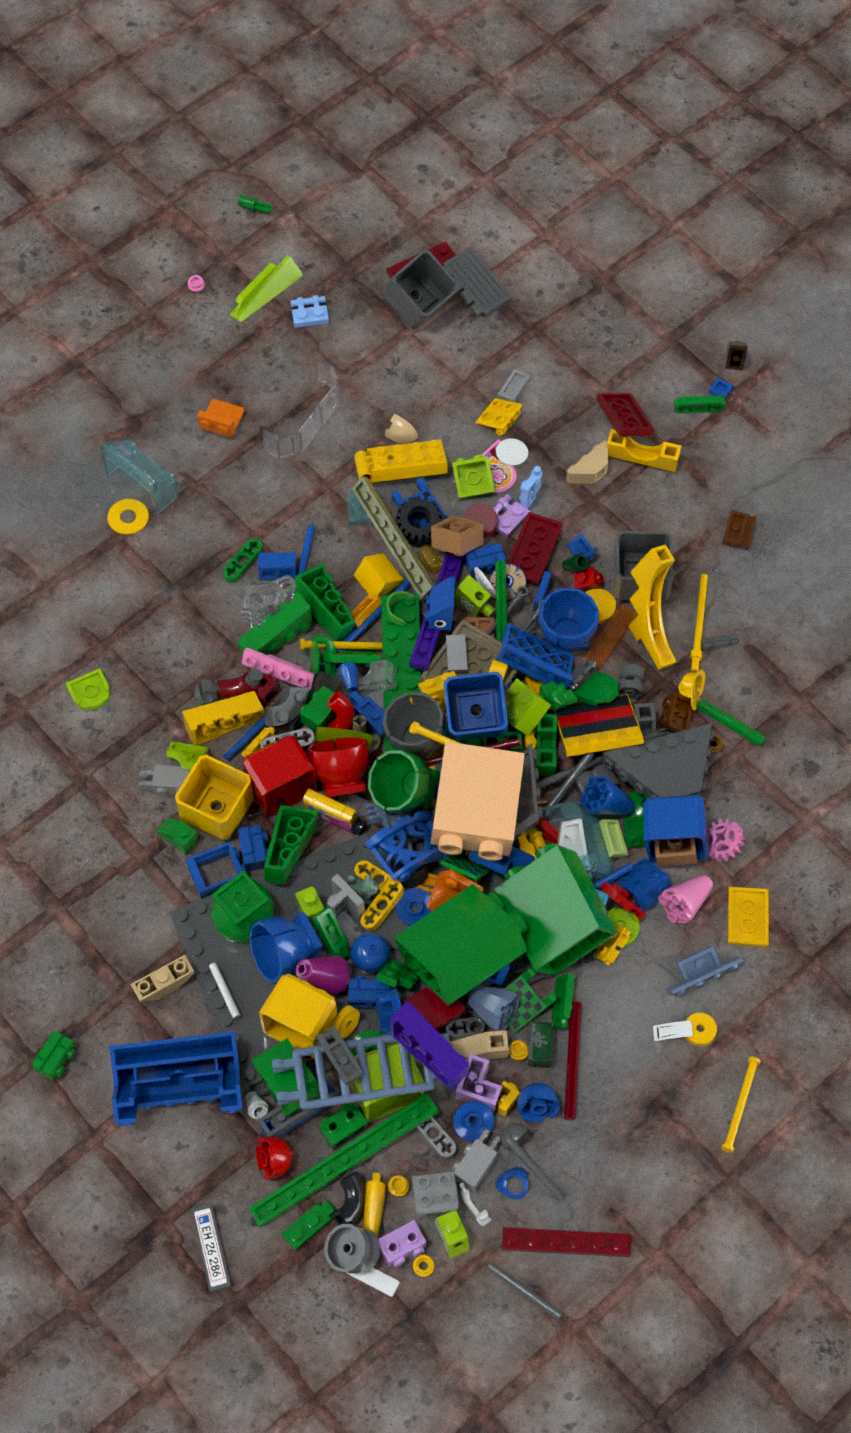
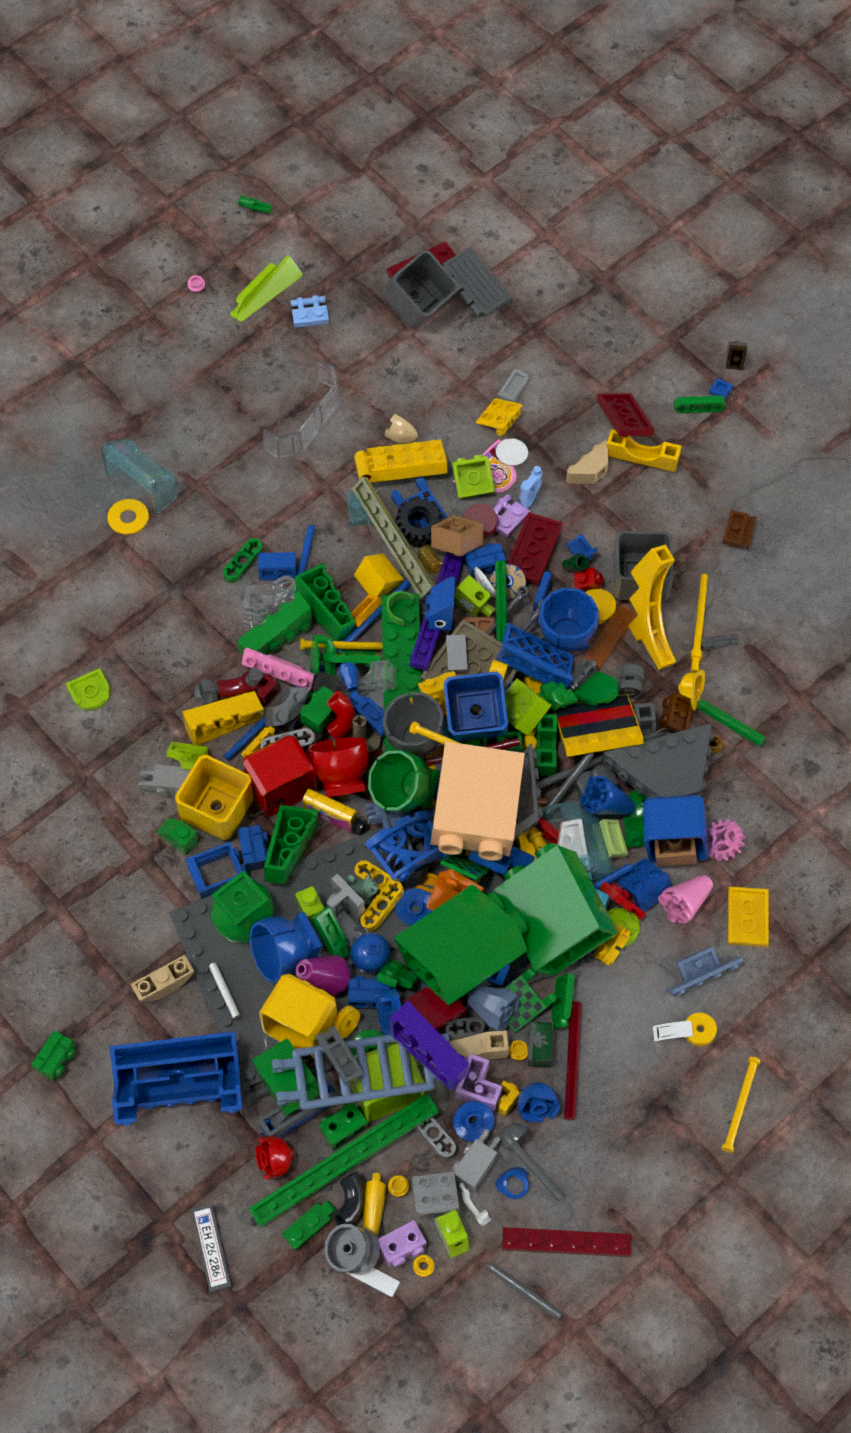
(220, 418): orange bracket -> none
(256, 1106): white cone -> none
(331, 733): lime sticker -> none

